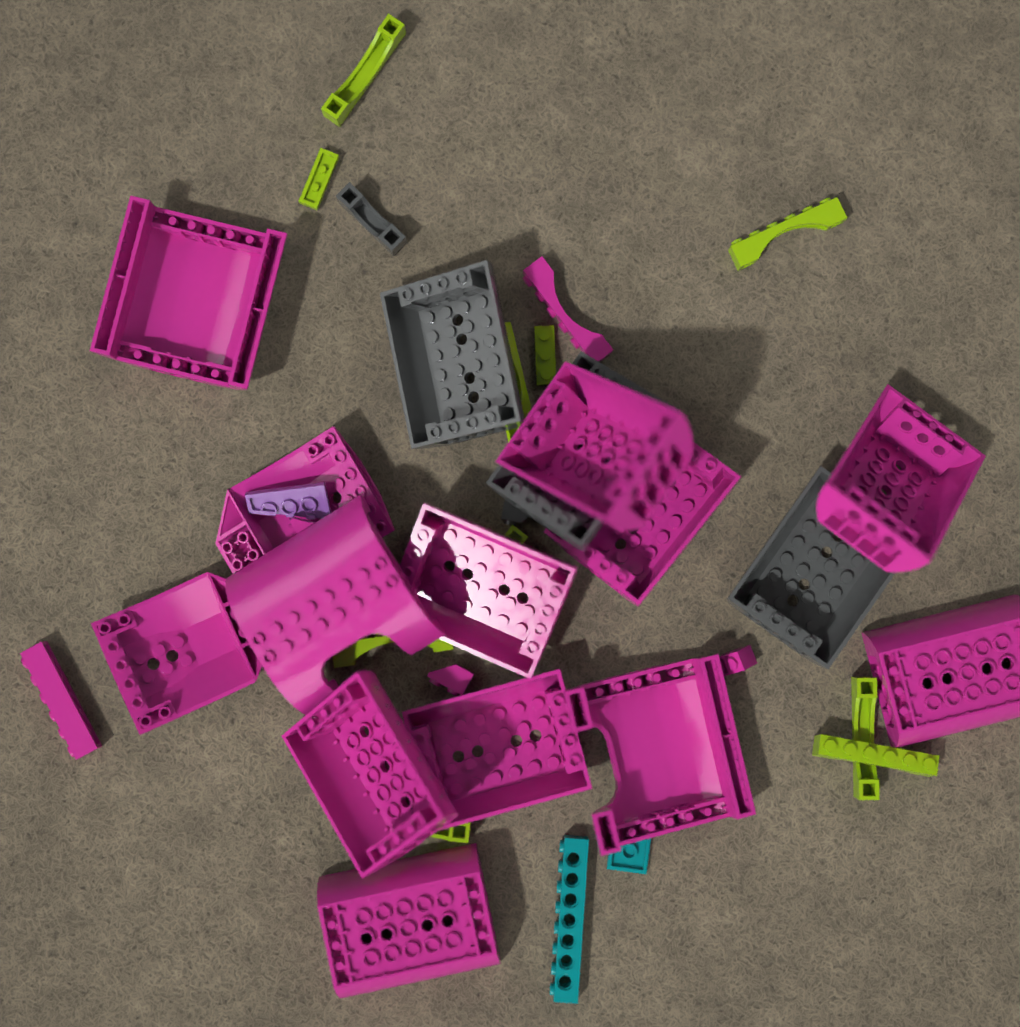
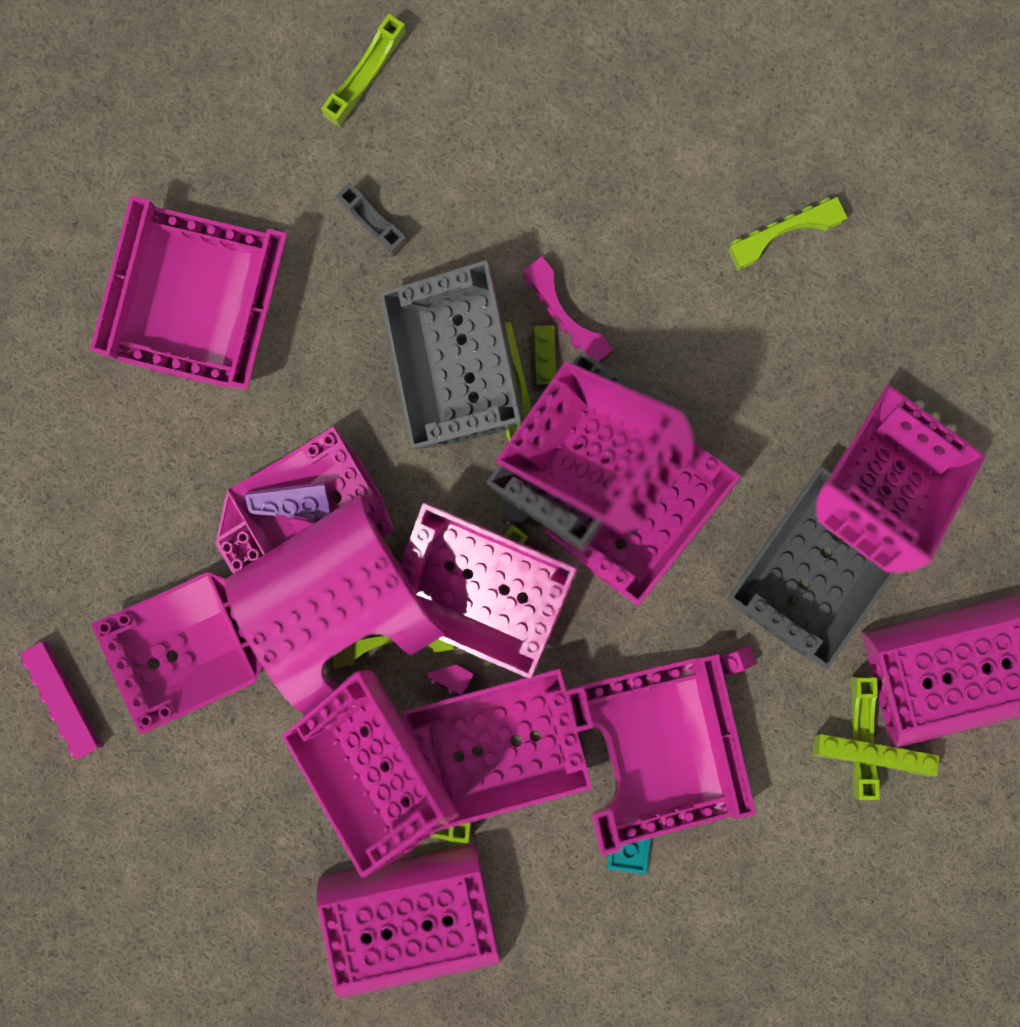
(319, 179): lime plate -> none
(569, 991): teal brick -> none

